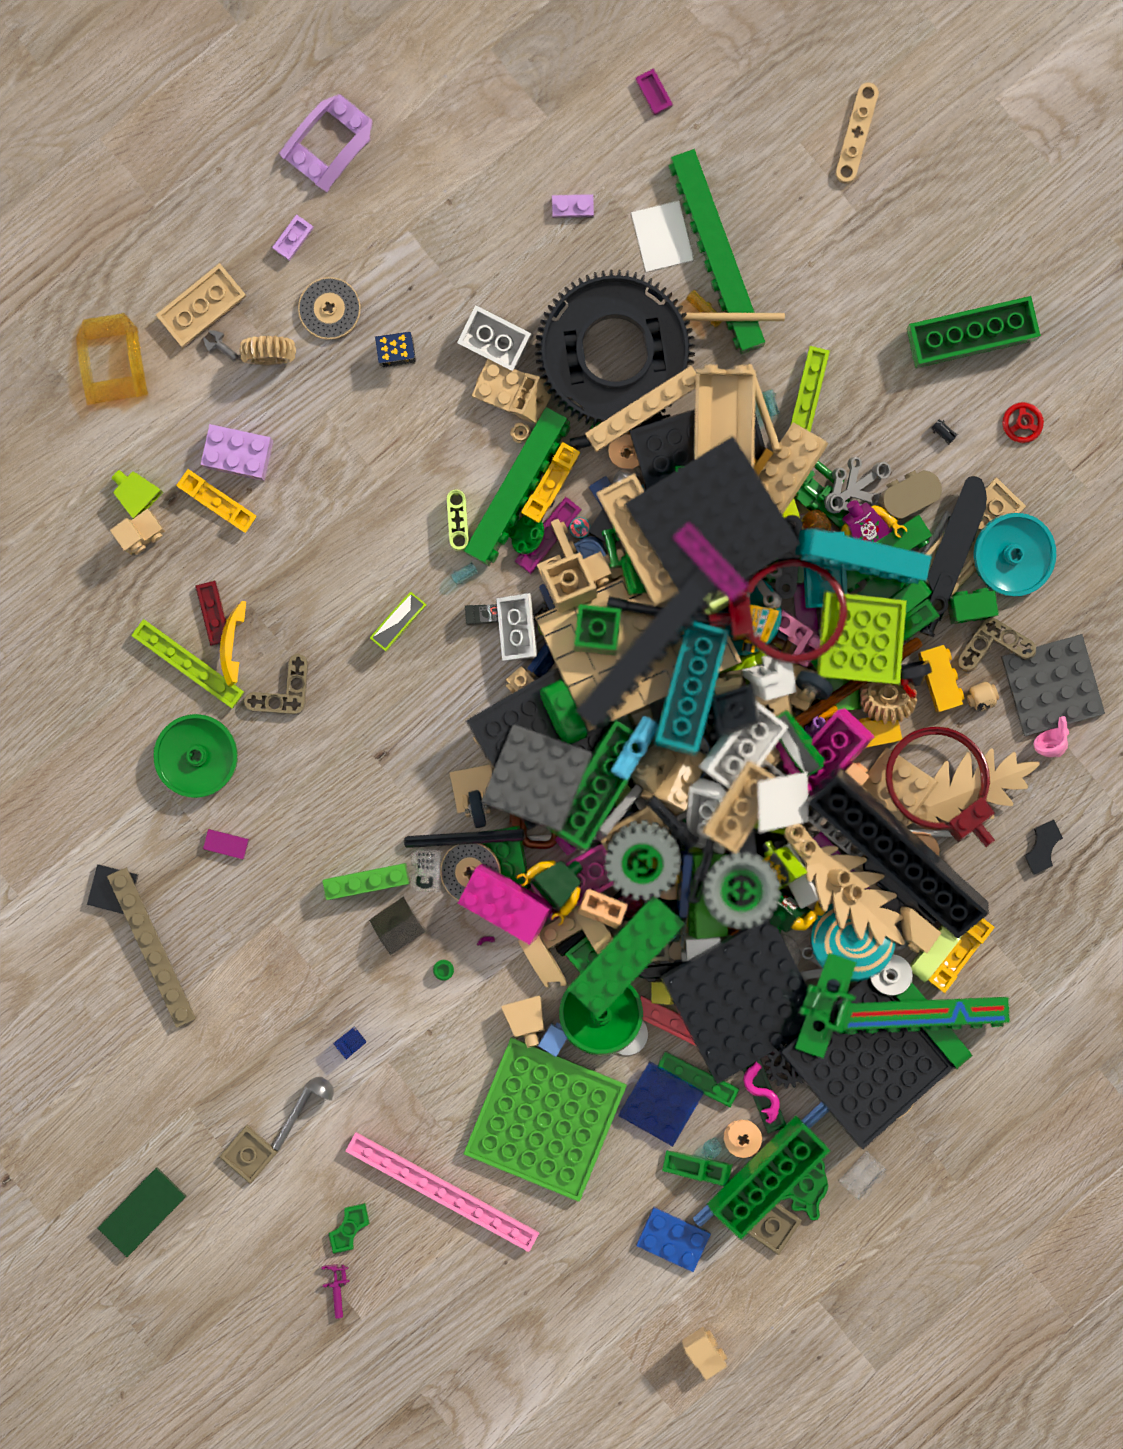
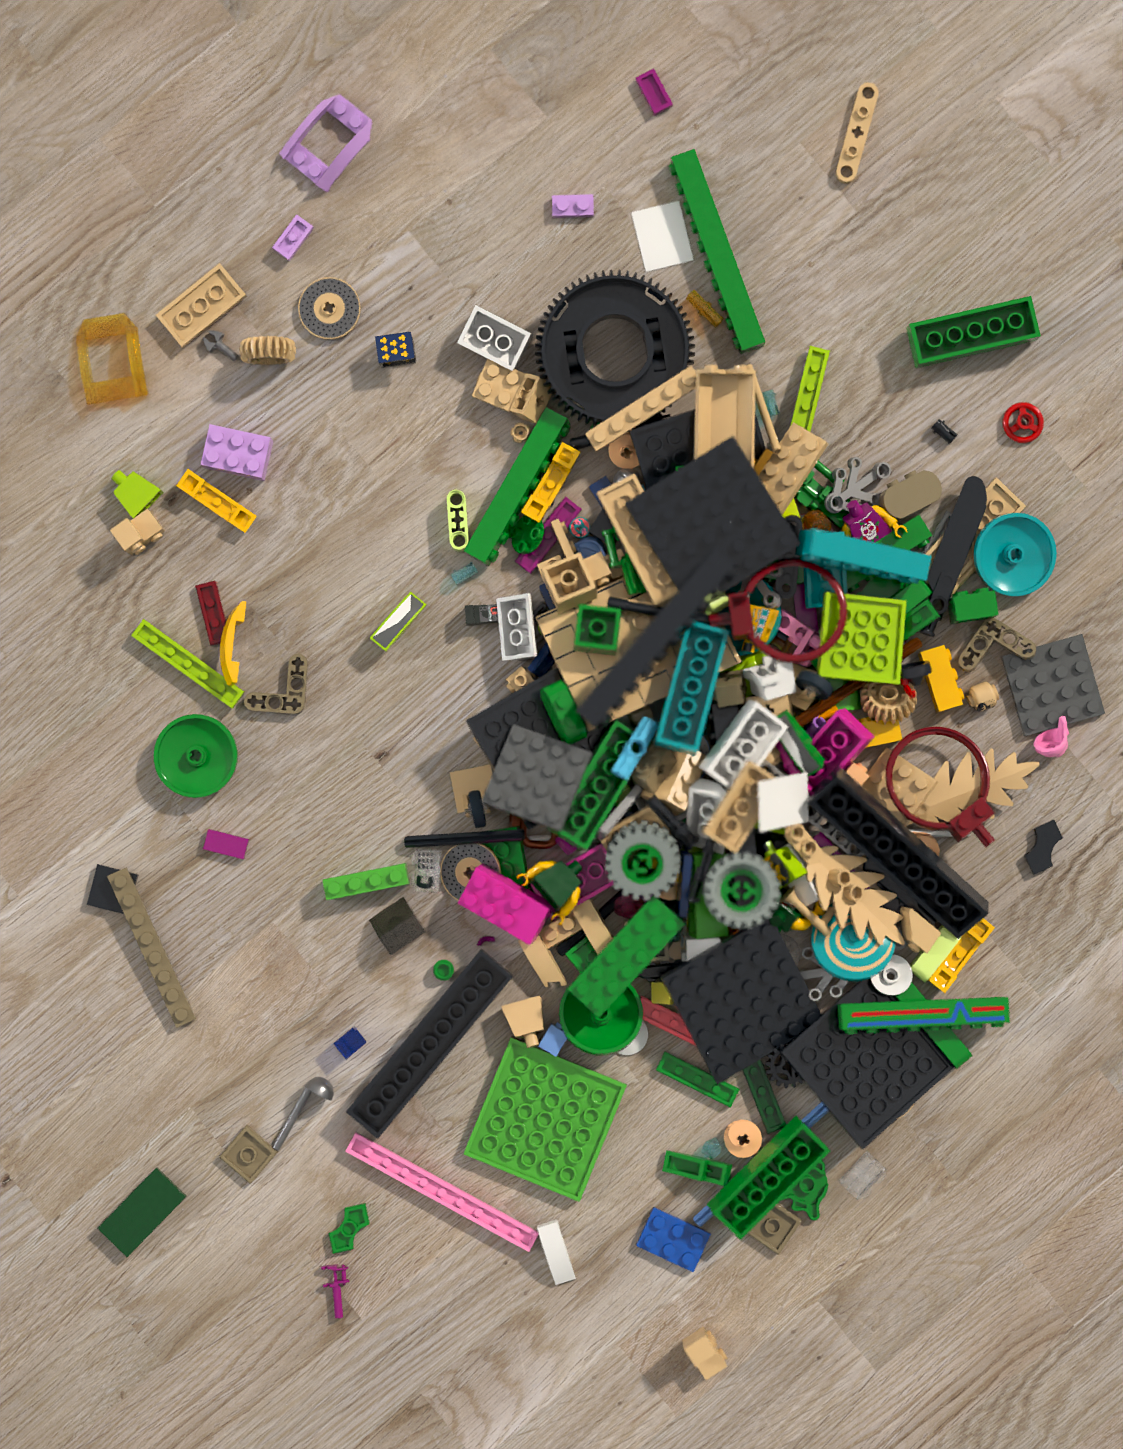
(429, 1043): none -> black brick
(556, 1252): none -> white slope
(602, 908): light nougat brick -> none
(661, 1103): clear blue plate -> none
(710, 561): magenta tile -> none
(735, 317): tan piece -> none
(736, 710): black tile -> none
(748, 1078): dark pink animal -> none
(819, 1002): green piece -> none
(821, 924): none -> tan piece

